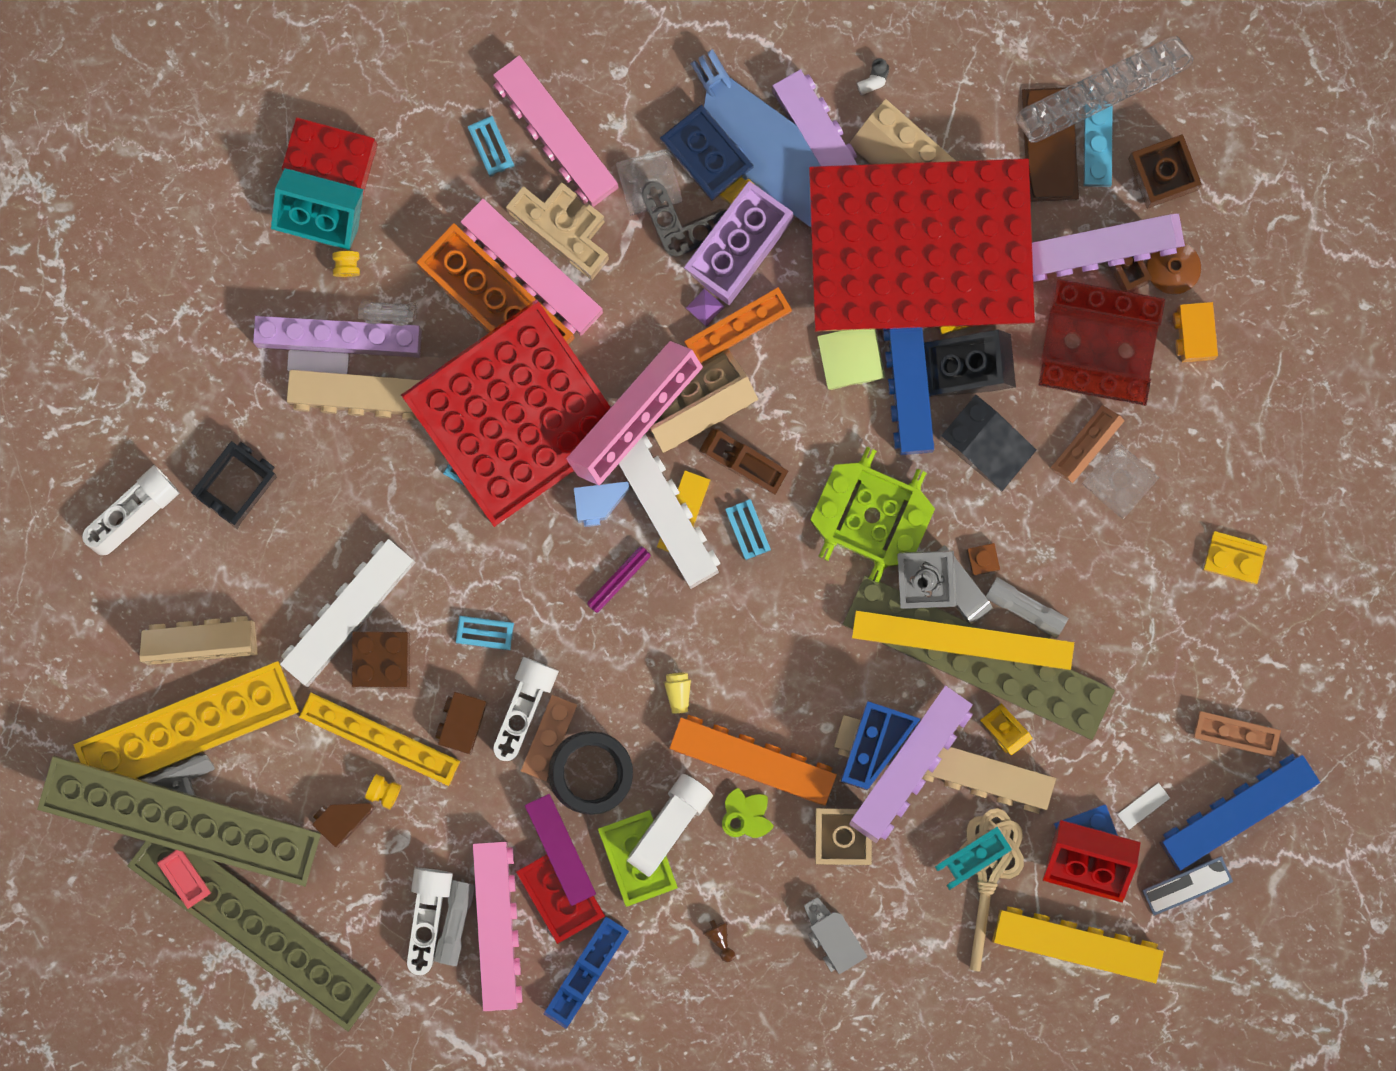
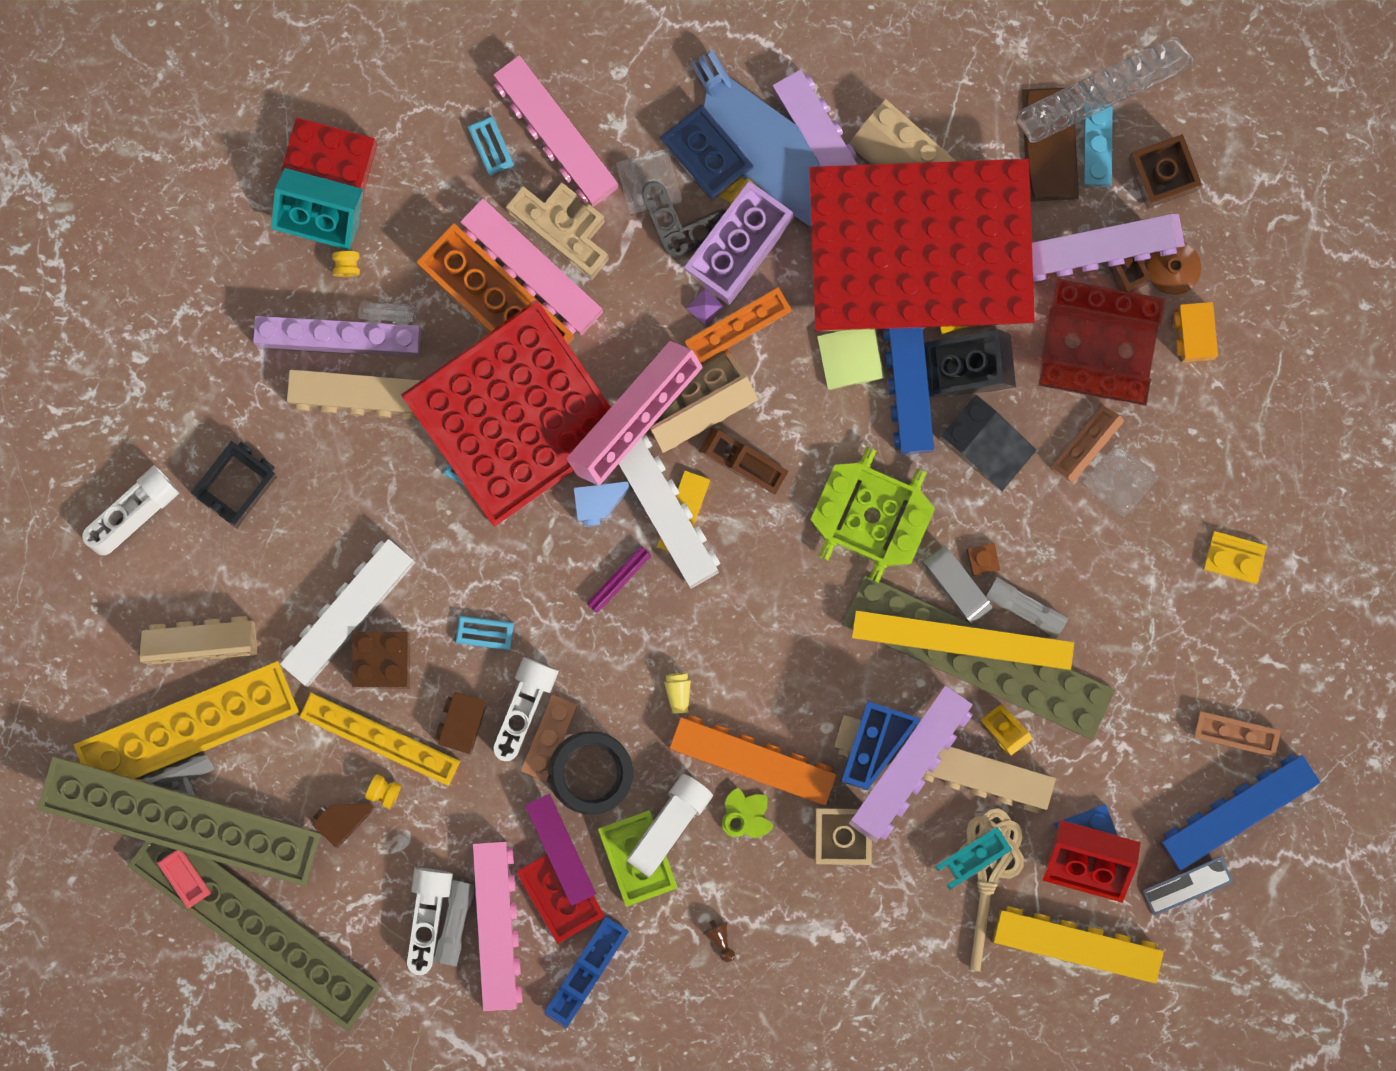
(318, 361): white sticker -> none
(756, 551): medium azure tile -> none
(834, 936): light grey hinge -> none
(877, 77): arm -> none
(913, 592): light grey plate -> none
(1143, 806): white sticker -> none

